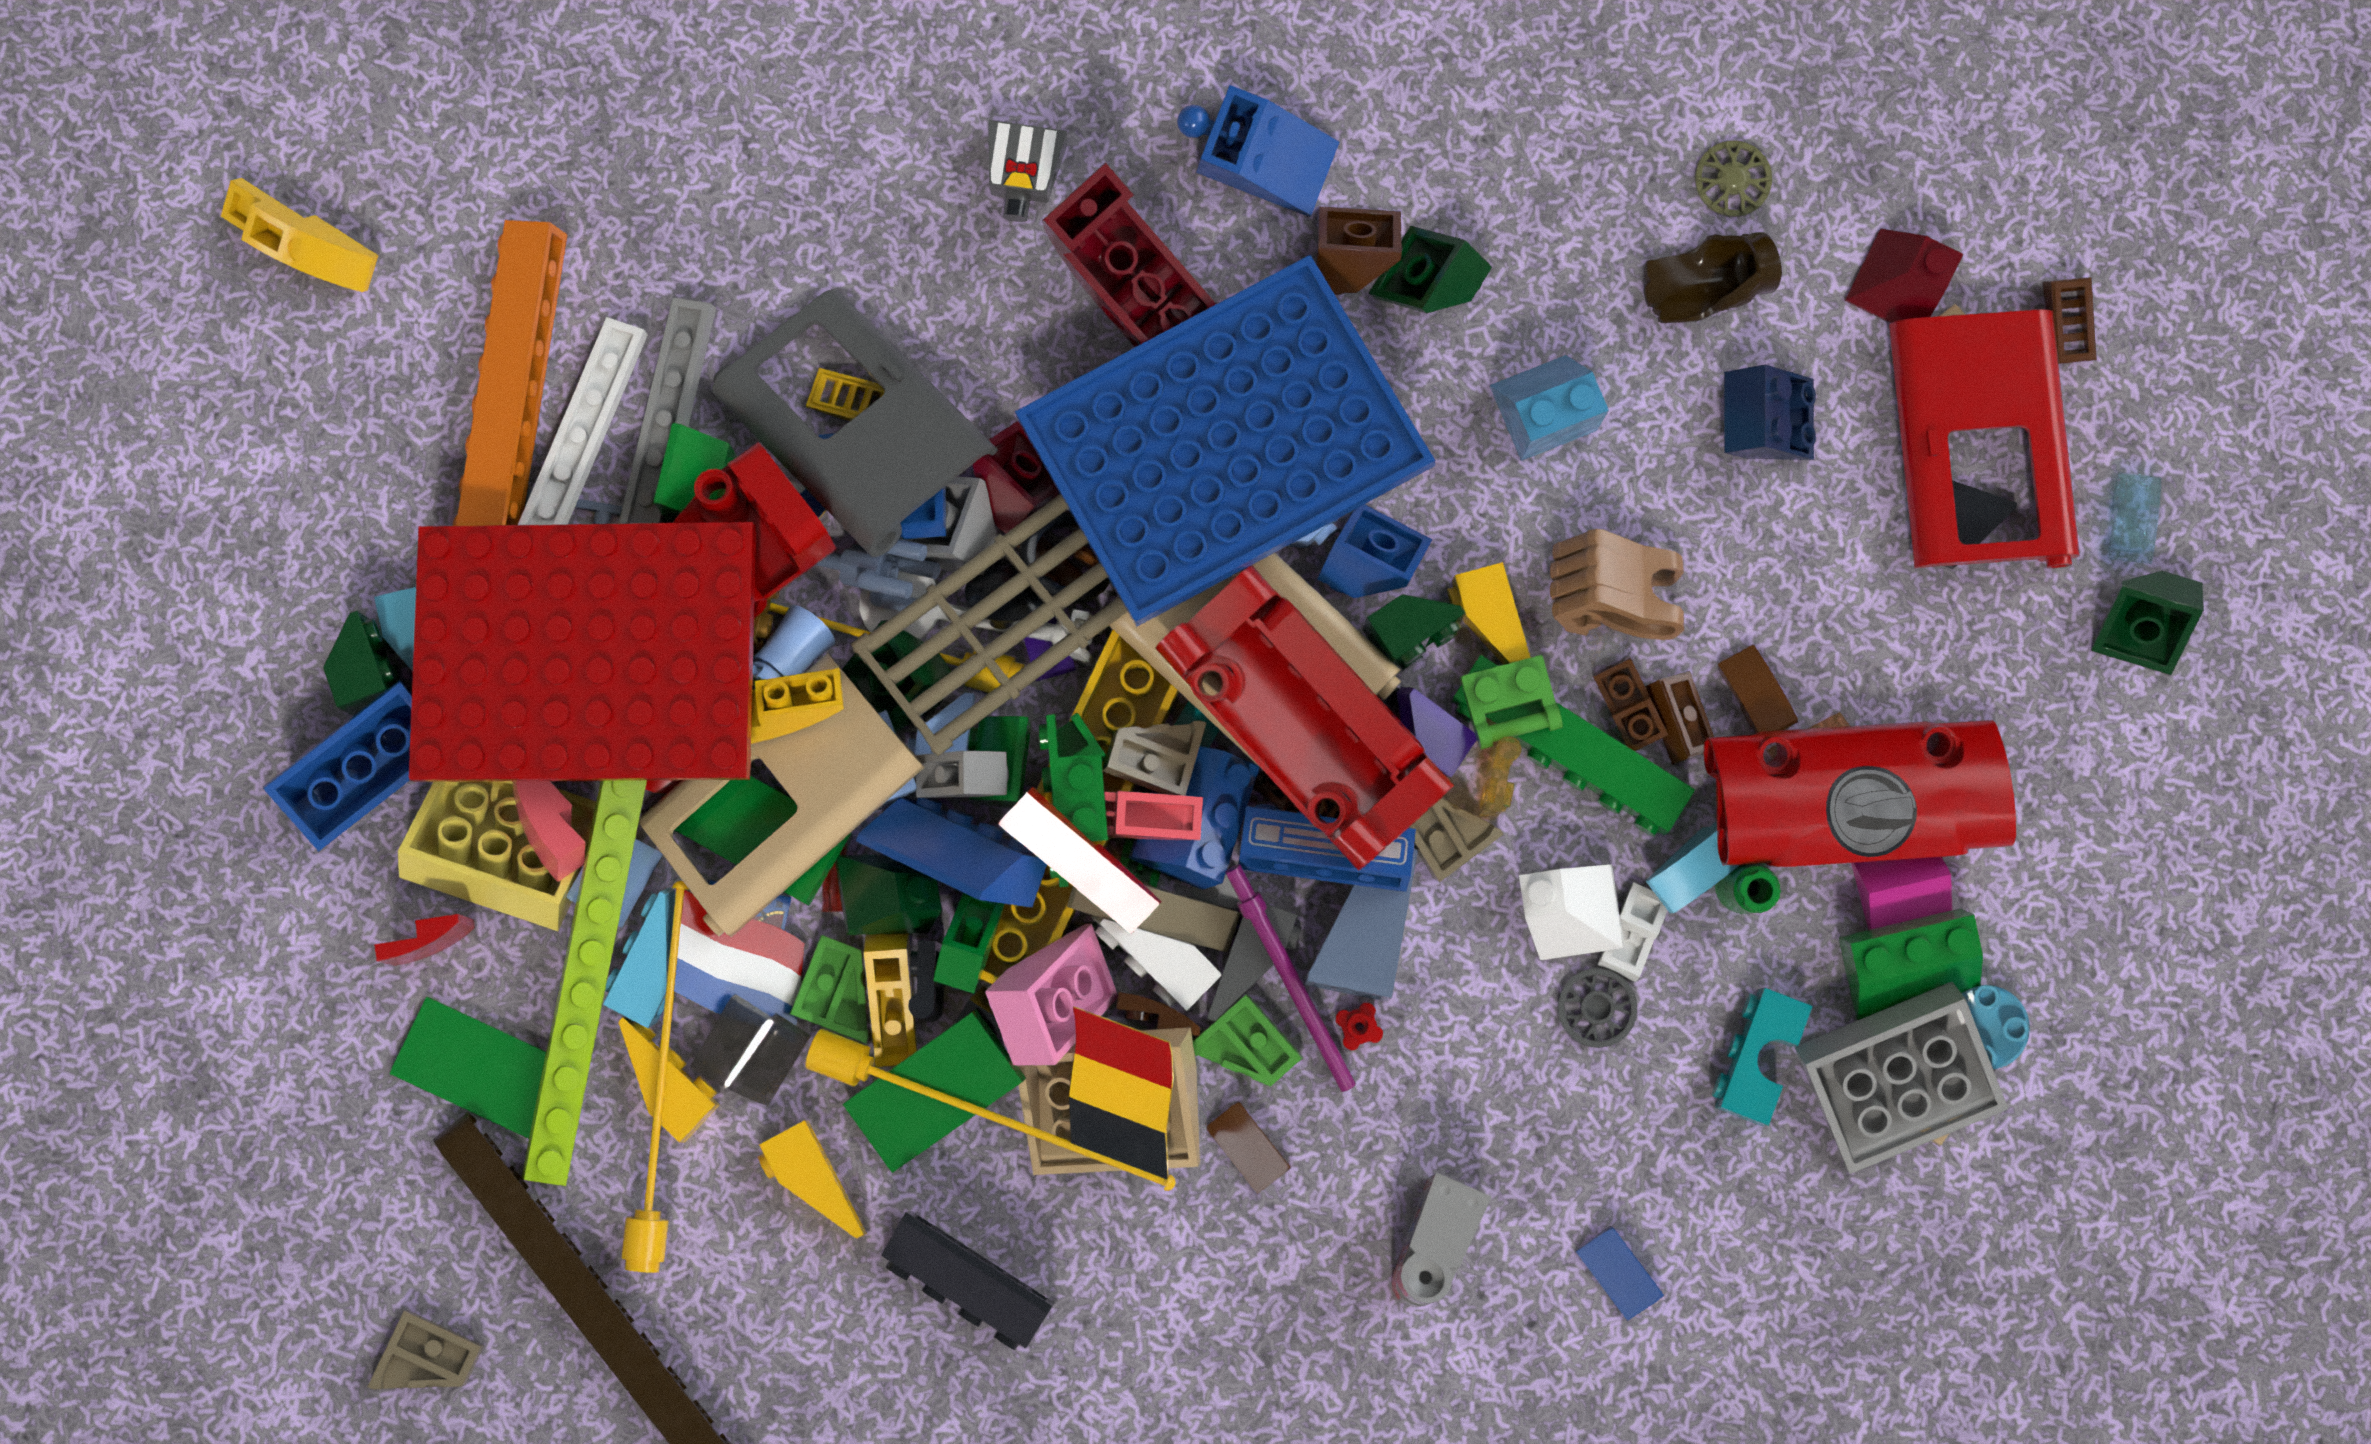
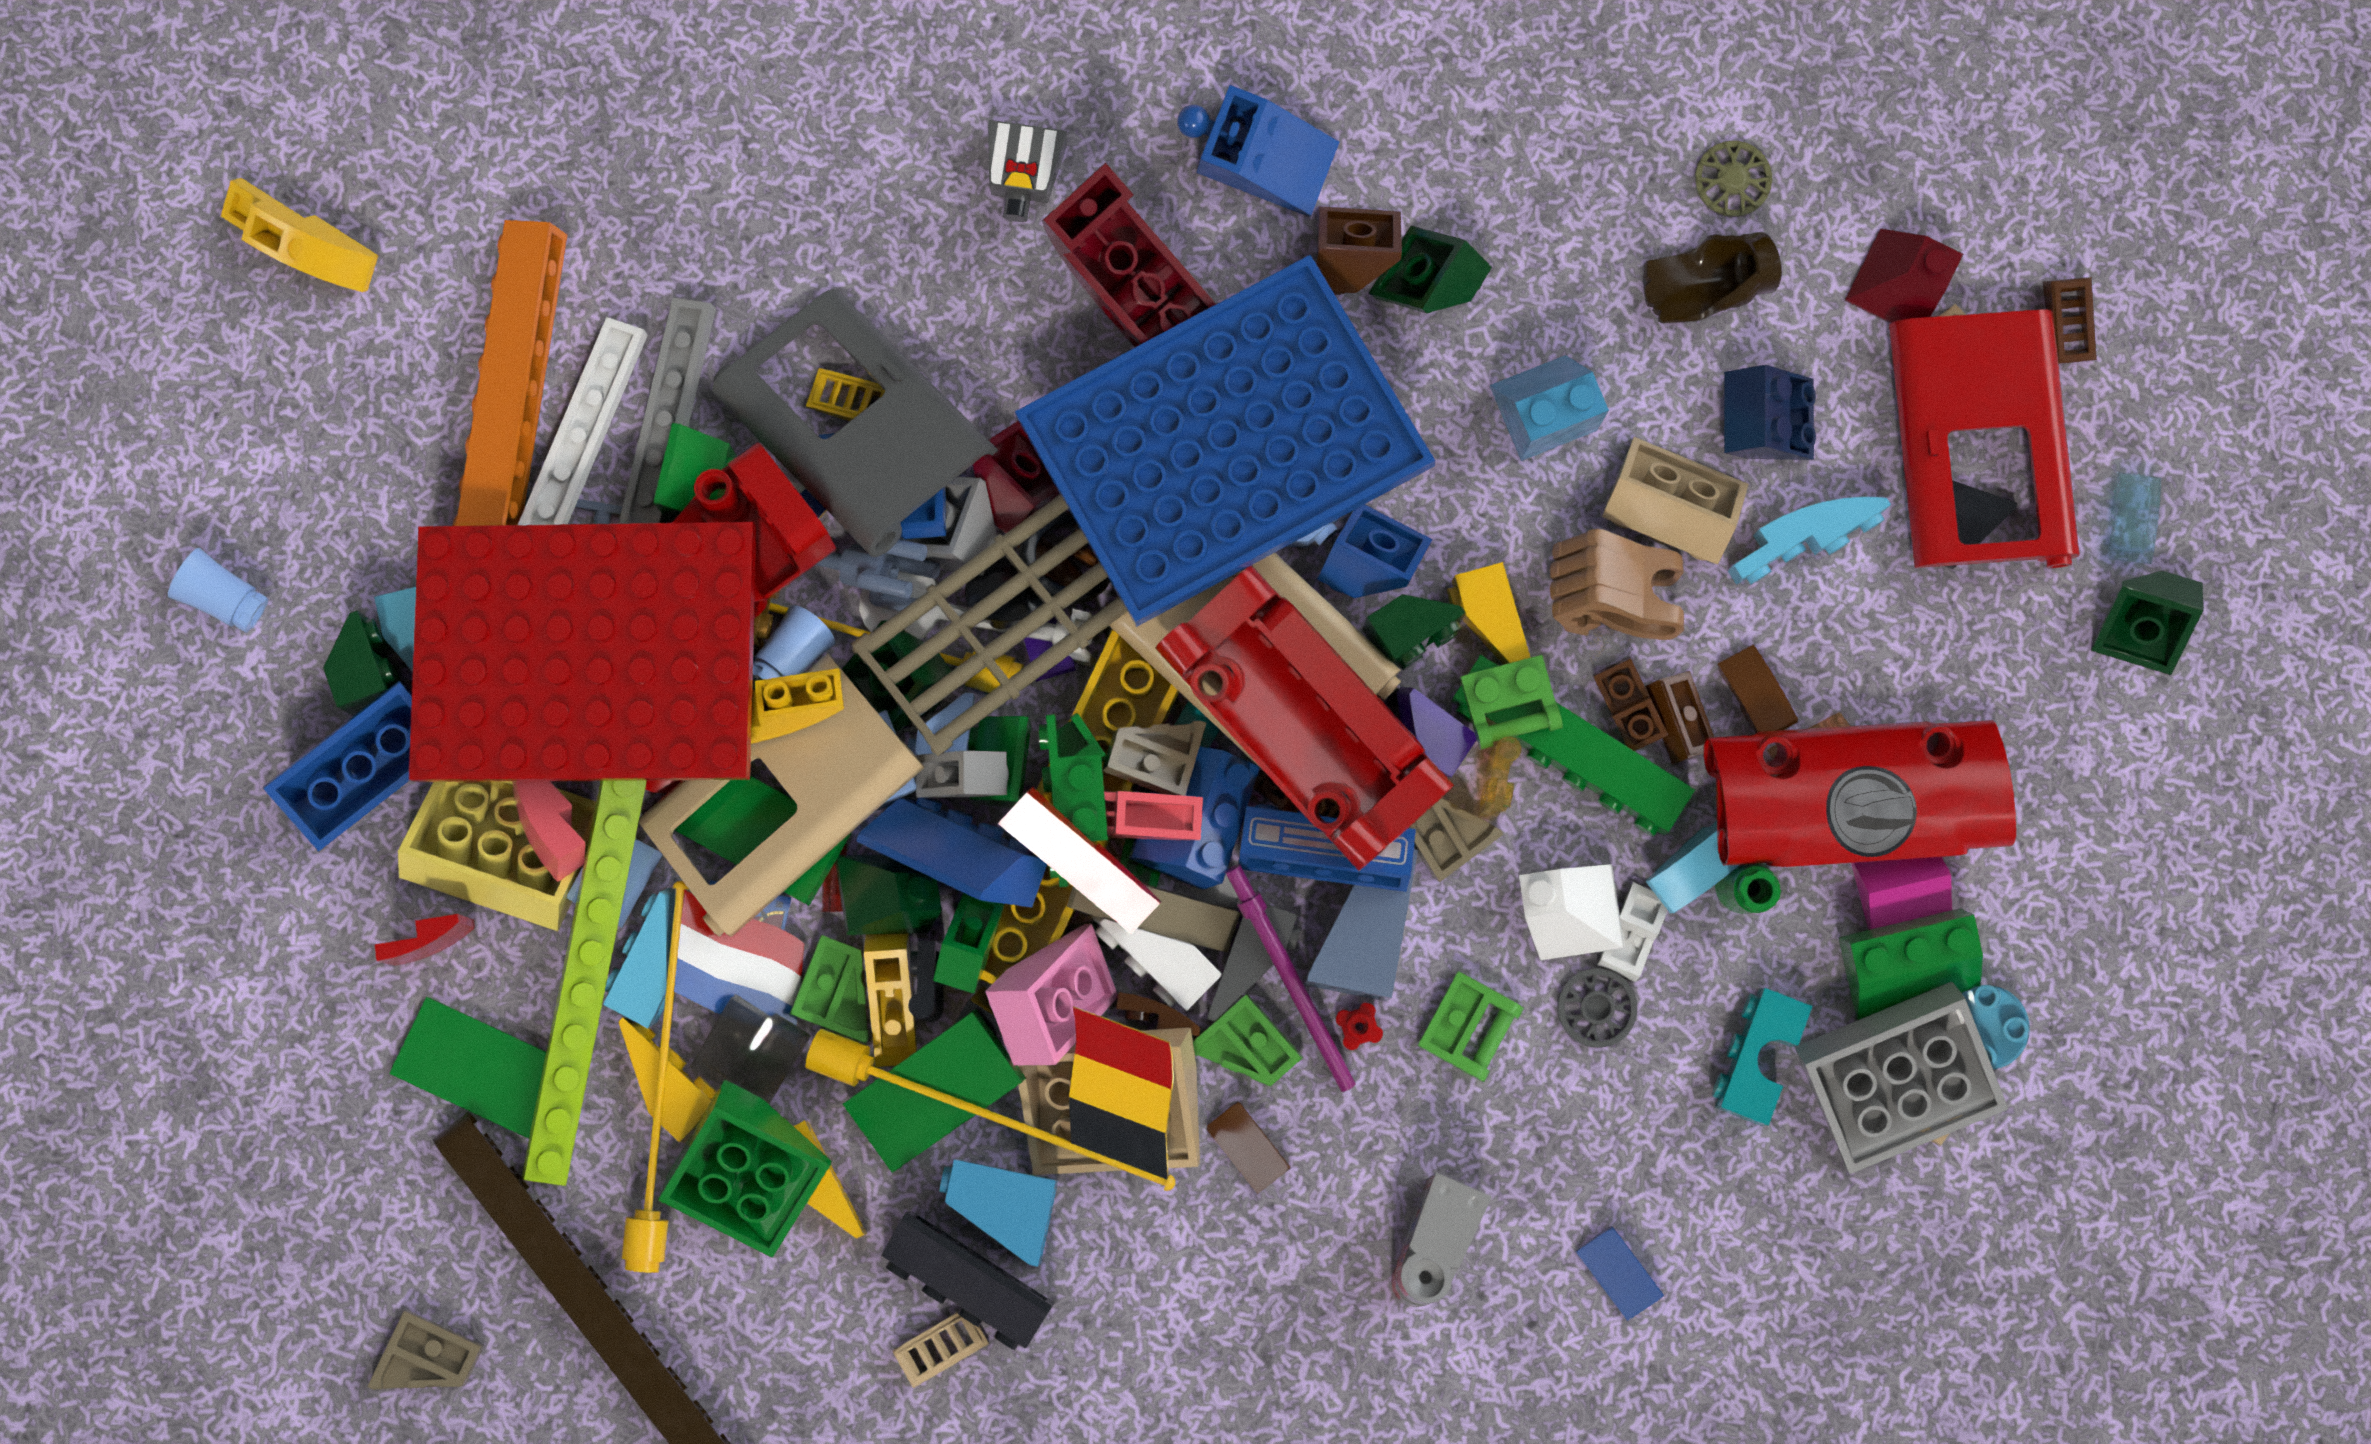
(217, 592): none -> light blue plant
(745, 1171): none -> green slope
(909, 1366): none -> tan slope
(1003, 1204): none -> dark azure slope
(1457, 1020): none -> bright green plate
(1676, 501): none -> tan slope
(1819, 525): none -> medium azure slope

